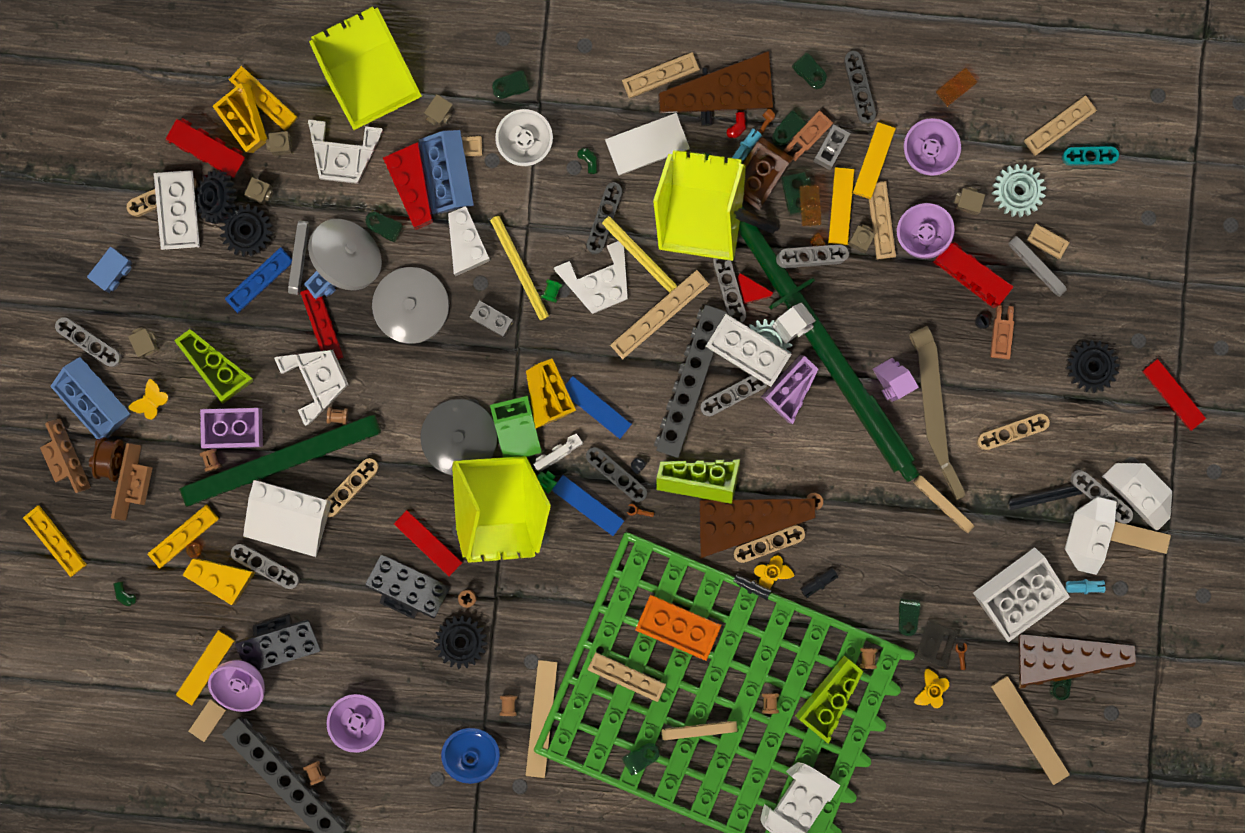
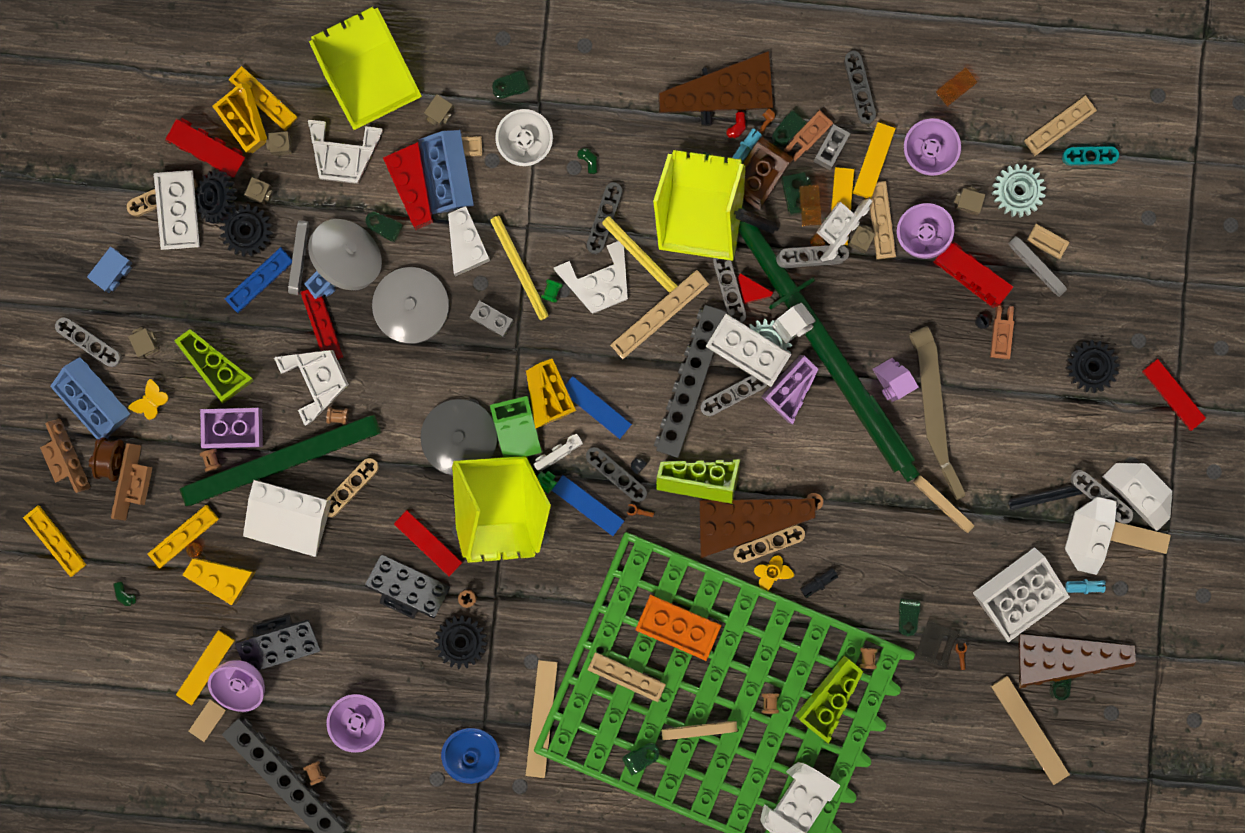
(266, 564): light grey beam -> none
(508, 705): medium nougat bush -> none
(647, 144): white tile -> none
(660, 75): tan tile -> none
(752, 586): black pin -> none
(808, 69): clear green piece -> none
(839, 225): none -> white bracket
(933, 690): yellow animal -> none
(1013, 433): tan beam -> none

